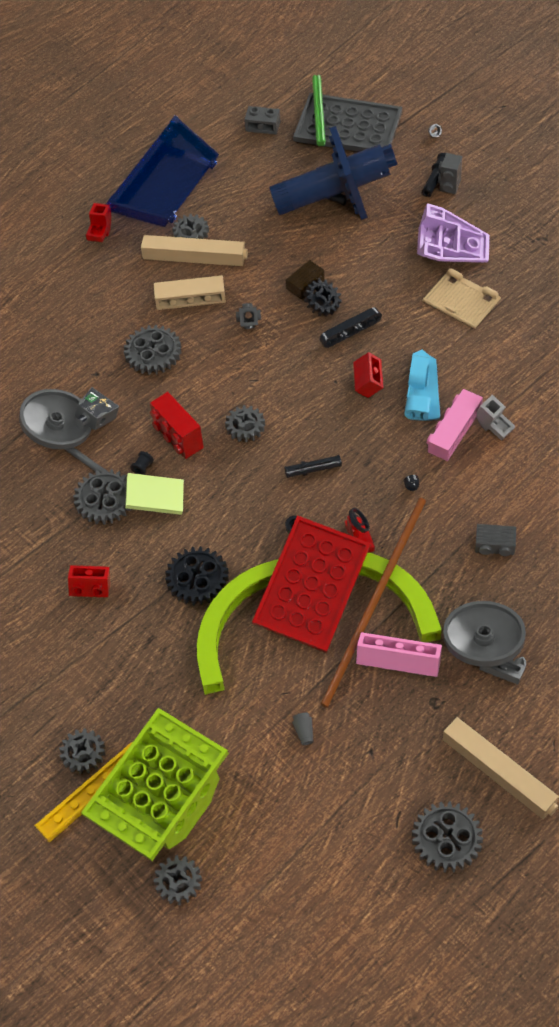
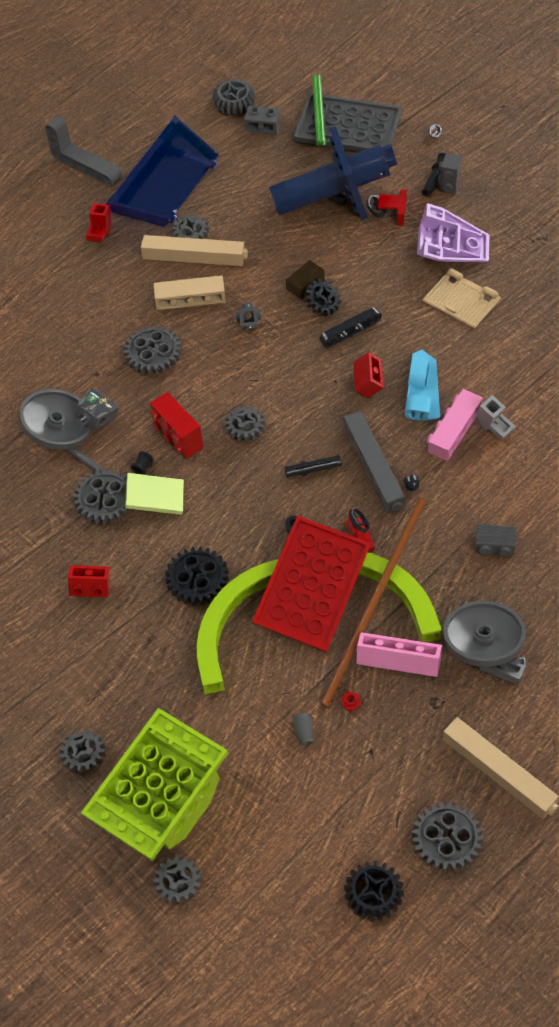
(72, 806): yellow tile -> none
(76, 157): none -> dark grey beam
(233, 96): none -> dark grey gear
(350, 706): none -> red plate
(367, 896): none -> black gear
(374, 462): none -> dark grey brick
(390, 202): none -> red piece

